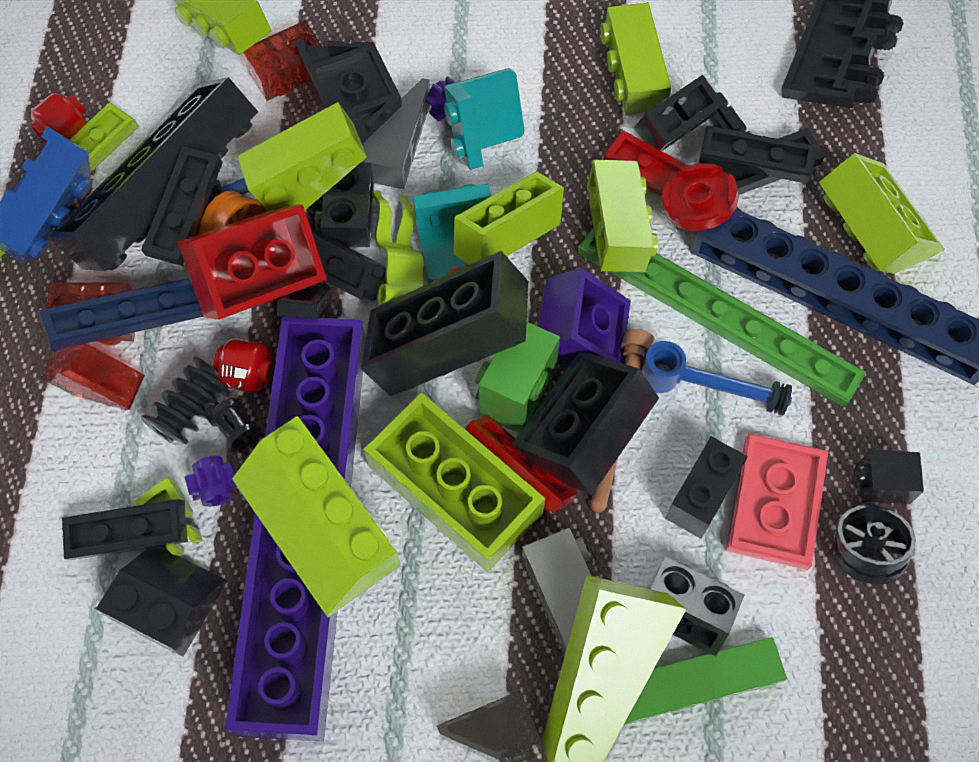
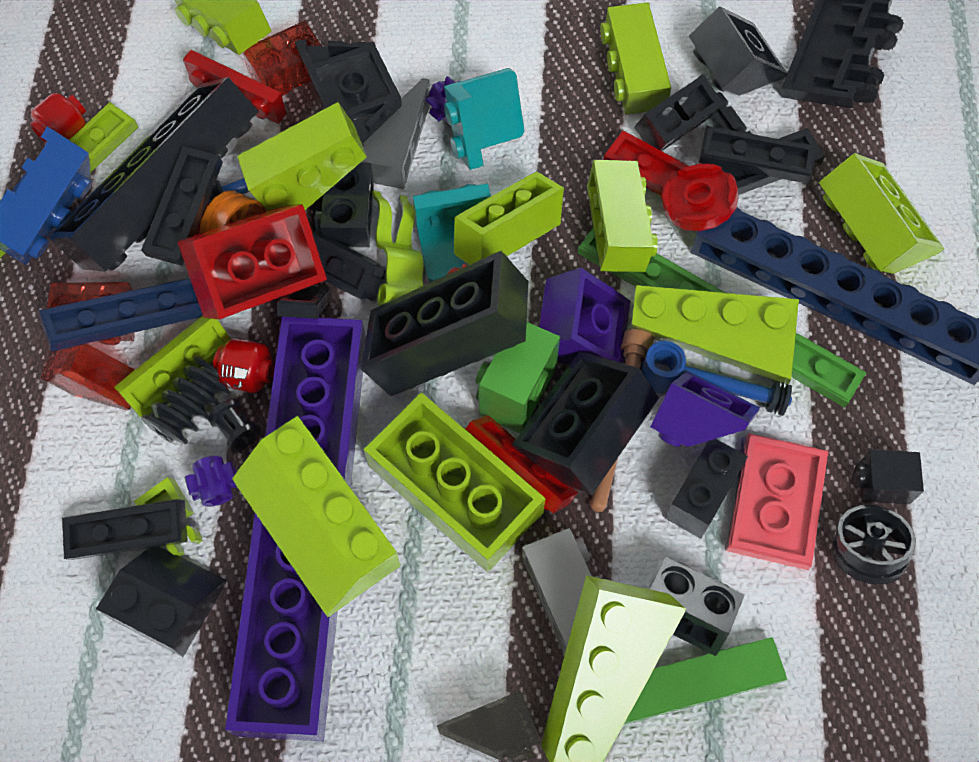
(156, 374): none -> lime plate
(263, 98): none -> red plate
(700, 412): none -> dark purple slope
(724, 327): none -> lime wedge
(735, 53): none -> black slope

